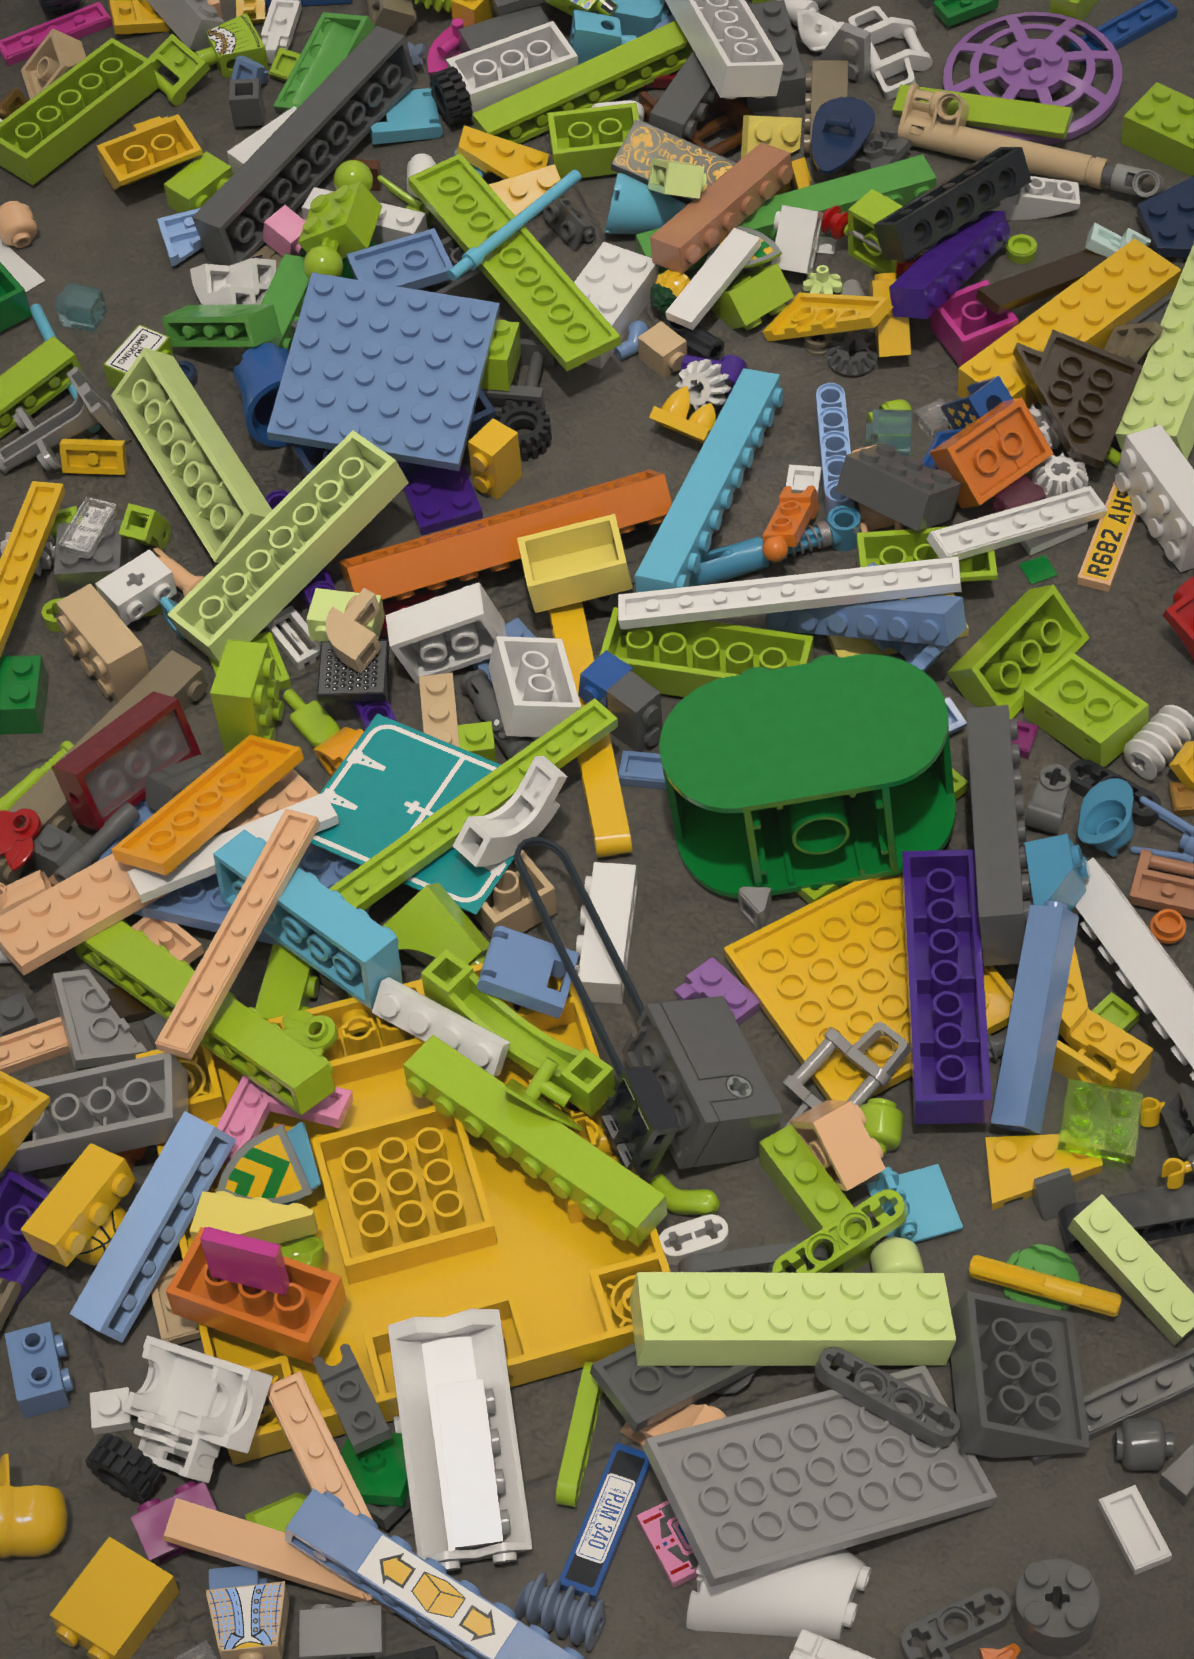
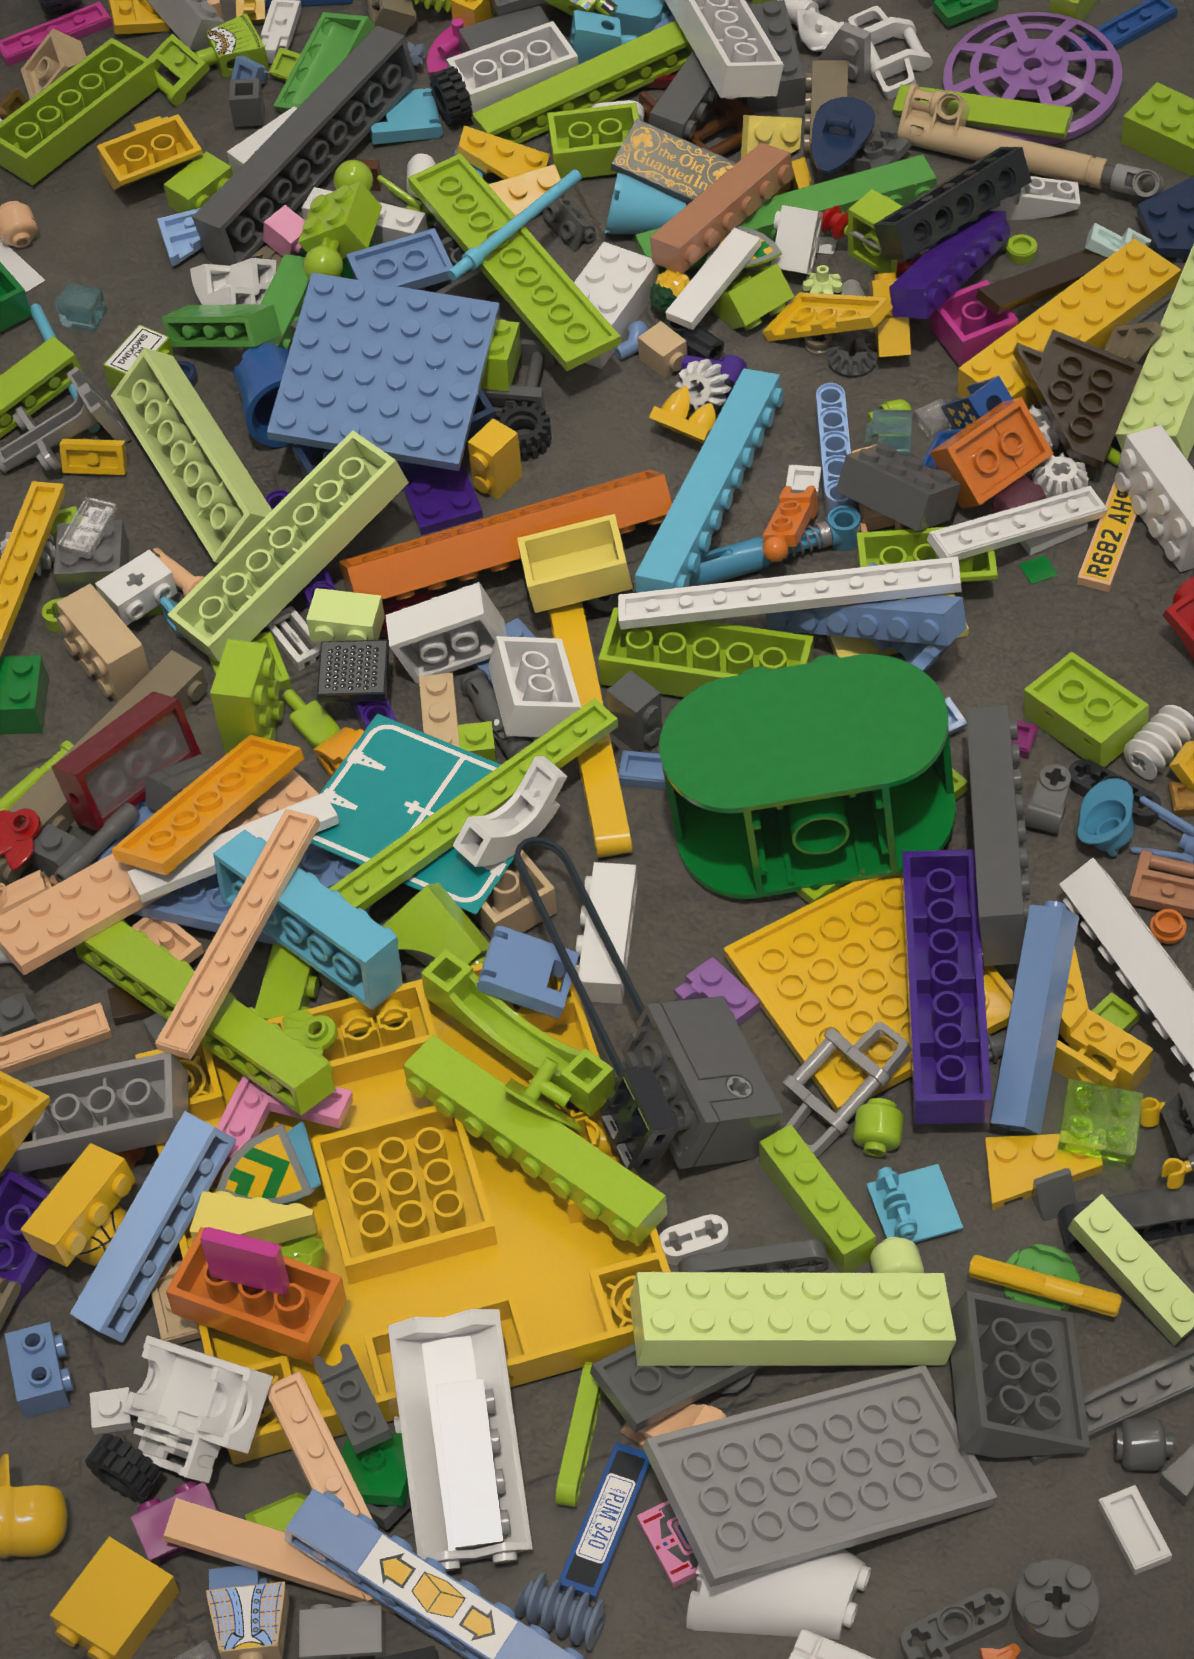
(90, 1024): light grey wing -> none
(145, 527): lime leg -> none
(348, 631): tan brick -> none
(427, 1018): white plate -> none
(601, 676): blue brick -> none
(677, 178): yellowish green brick -> none
(686, 1201): lime arm -> none
(755, 905): light grey slope -> none
(837, 1235): lime beam -> none
(840, 1142): light nougat brick -> none
(889, 1391): dark grey beam -> none
(1018, 650): lime slope -> none
(1056, 870): dark azure slope -> none

